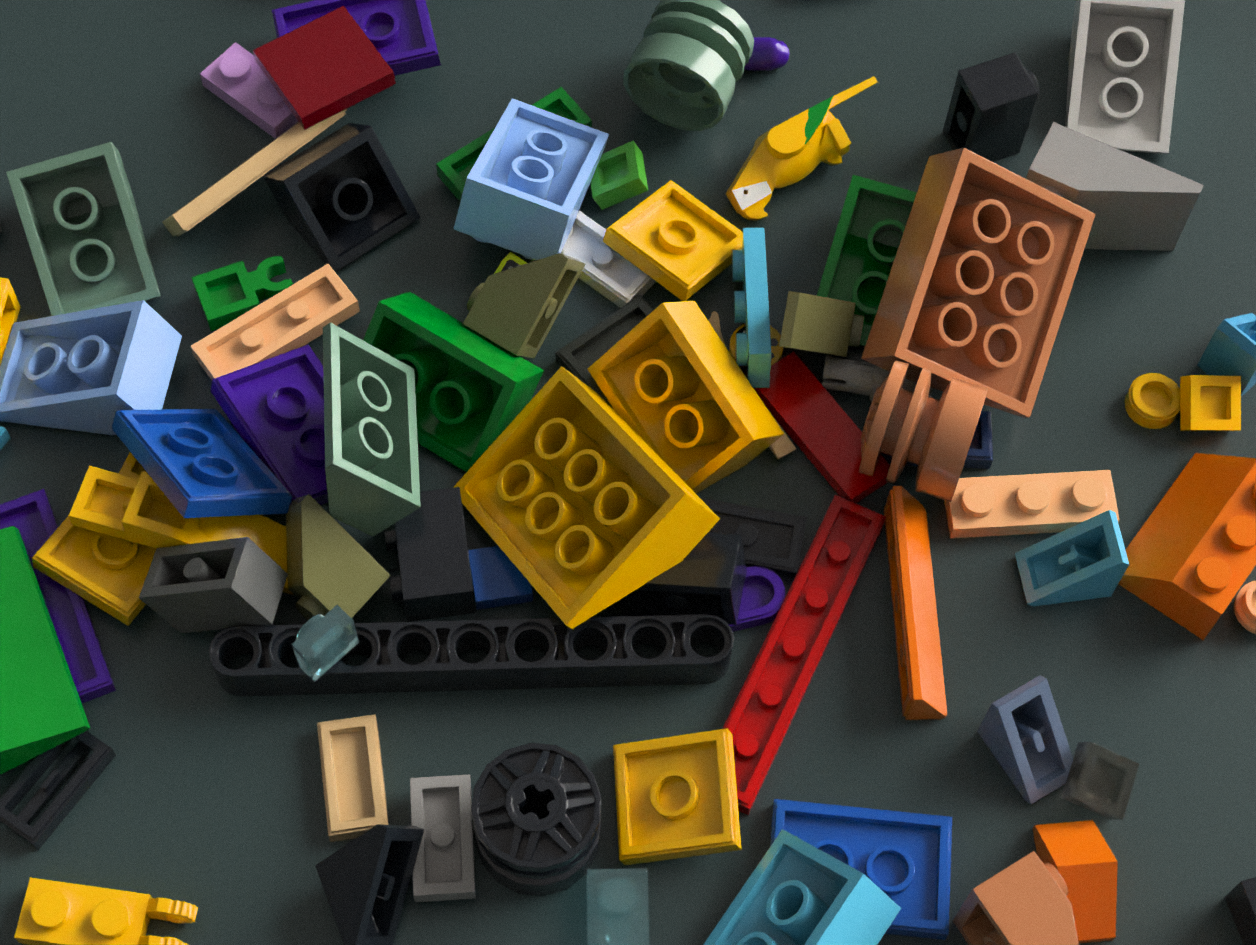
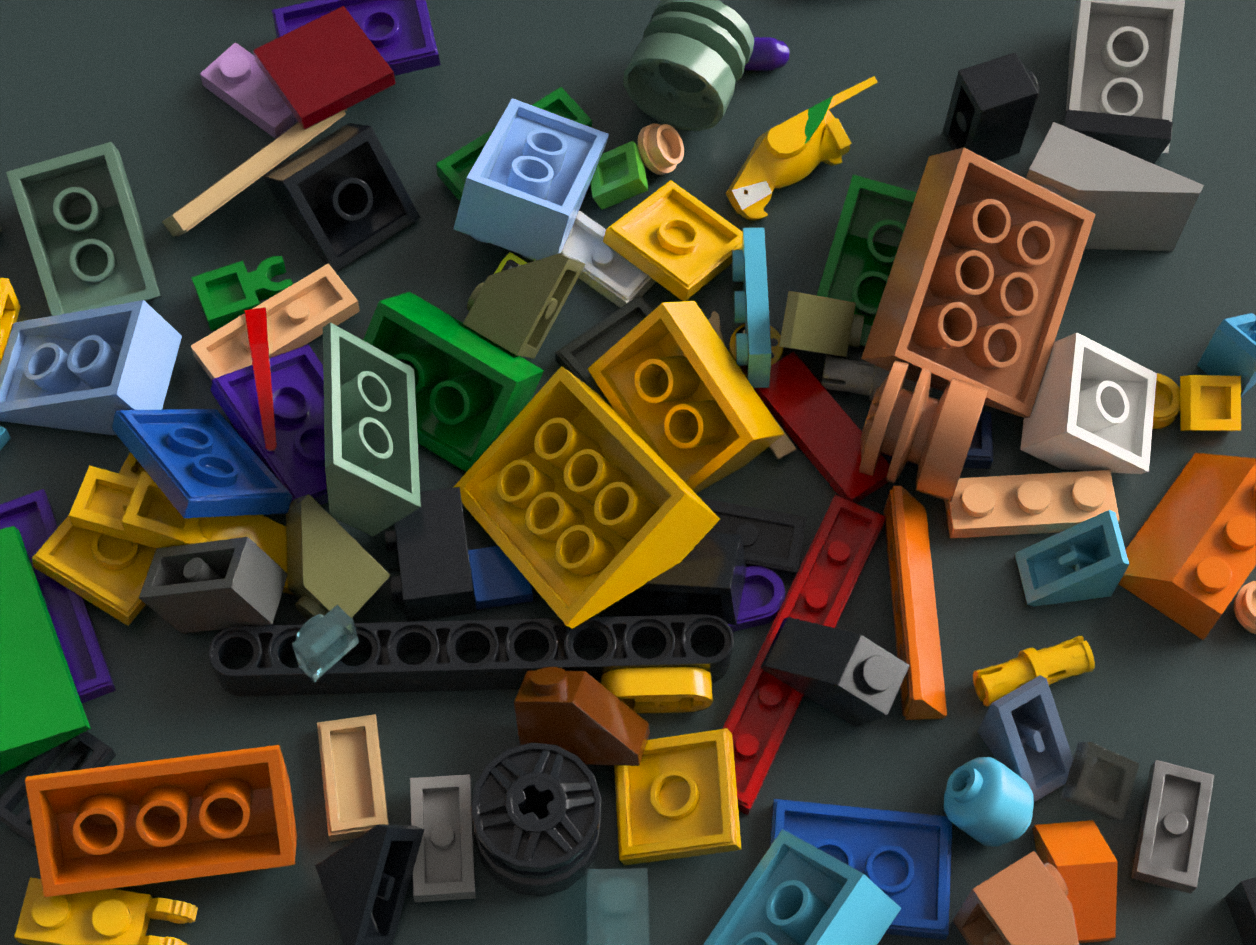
(162, 820): none -> orange slope
(258, 341): none -> red sticker
(579, 717): none -> reddish brown slope
(660, 148): none -> light nougat plate
(661, 688): none -> yellow beam
(836, 669): none -> black slope
(988, 802): none -> medium azure head
(1052, 663): none -> yellow pin
(1092, 410): none -> white slope
(1134, 135): none -> black tile
(1173, 826): none -> flat silver plate

